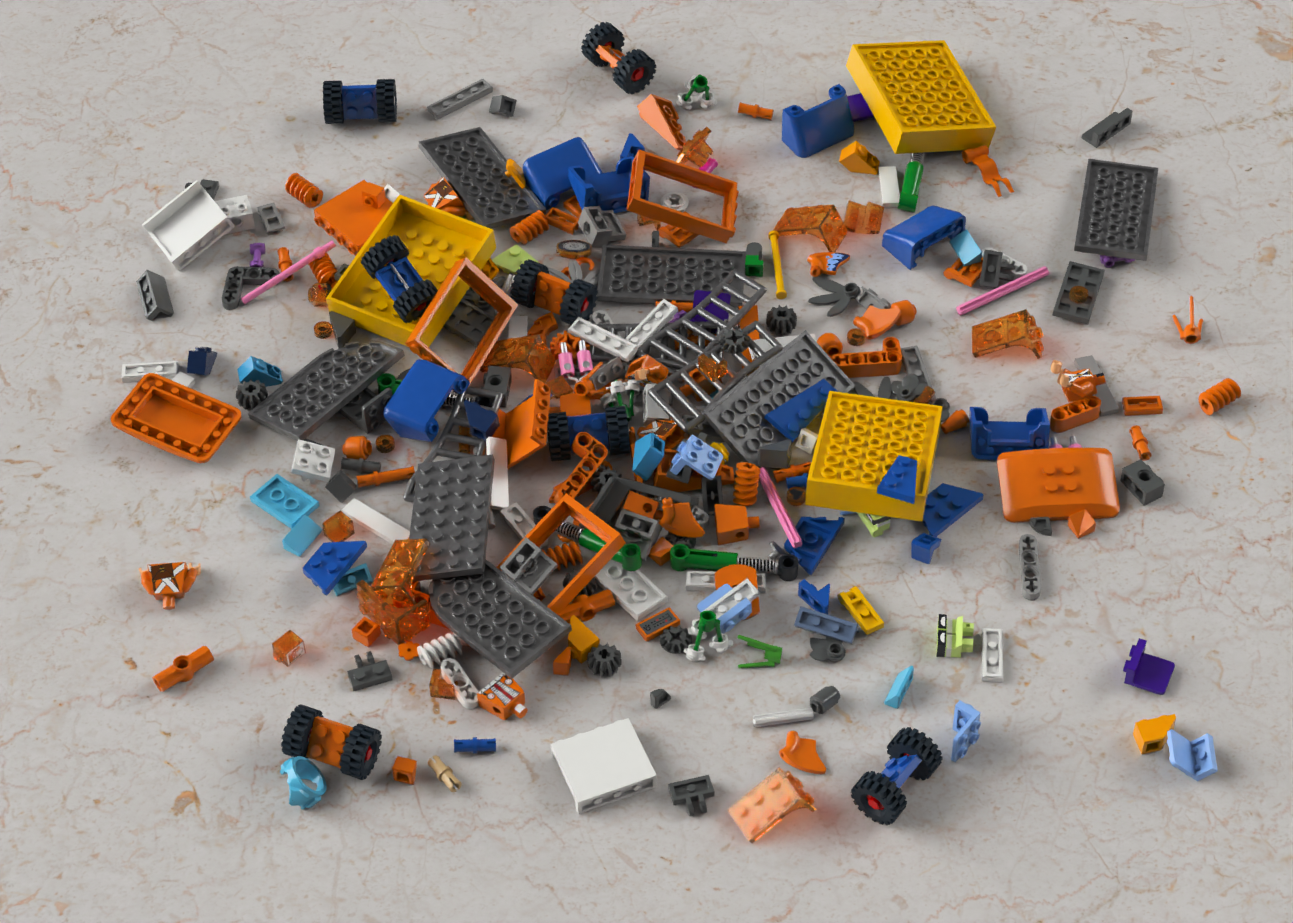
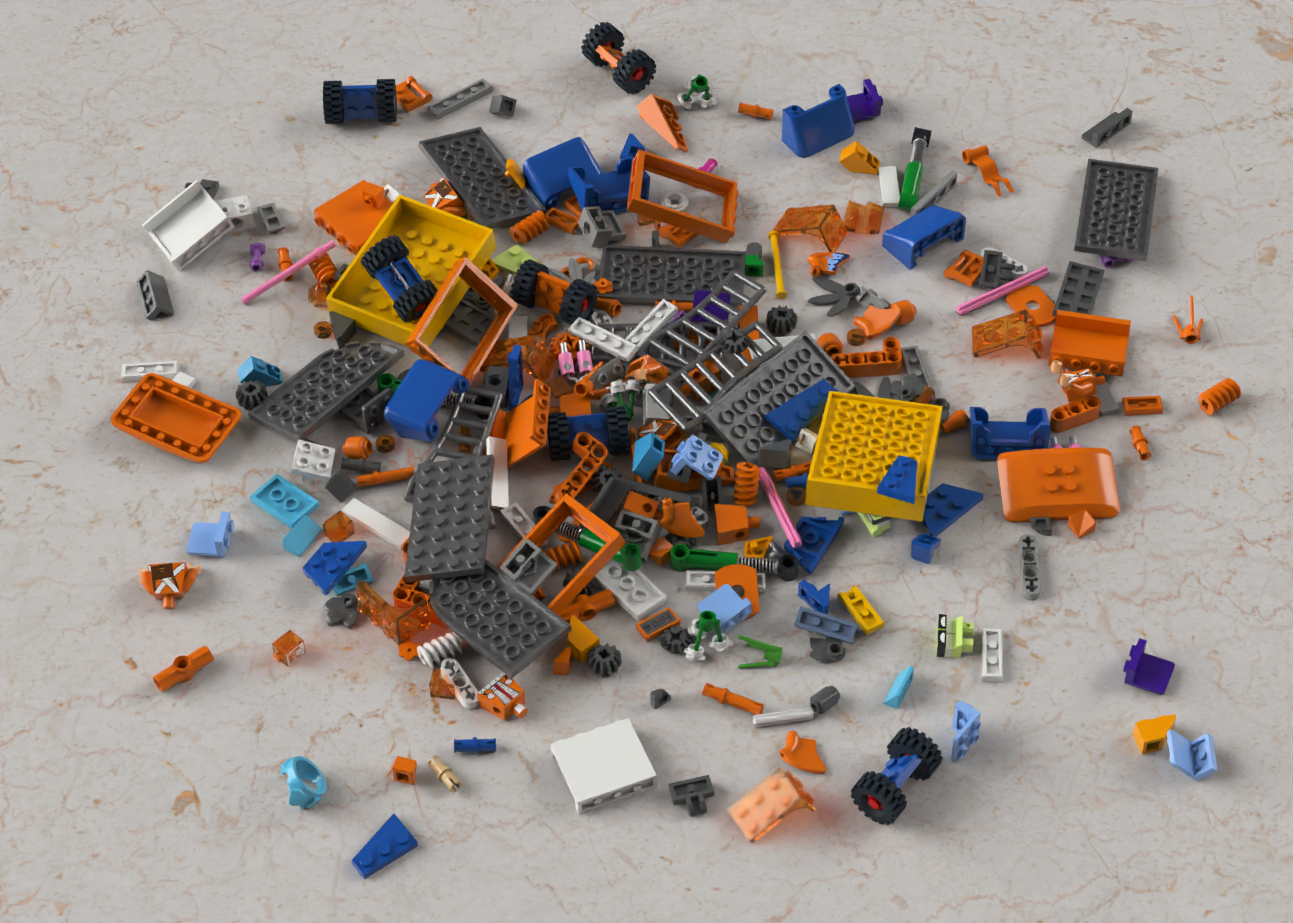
(201, 360): dark blue slope -> none
(211, 538): none -> light blue bracket
(243, 278): dark grey beam -> none
(303, 190): orange piece -> none
(331, 742): black plate -> none
(340, 612): none -> dark grey plate
(366, 631): orange slope -> none
(369, 675): dark grey hinge -> none
(384, 847): none -> blue wing
(397, 572): clear orange bracket -> none
(407, 98): none -> orange plate
(481, 421): dark blue slope -> none
(515, 376): none -> blue wing
(573, 249): tile -> none
(603, 286): none -> orange plant
(610, 306): none -> orange cone
(696, 149): clear orange plate -> none
(711, 369): clear orange bracket -> none
(727, 697): none -> orange pin
(733, 597): white tile -> none
(757, 547): none -> light orange piece
(920, 96): yellow container -> none
(936, 193): none -> light grey tile
(966, 248): medium azure slope -> none
(1032, 293): none -> orange piece
(1078, 294): clear orange tile -> none
(1090, 342): none -> orange panel
(1142, 482): dark grey brick -> none

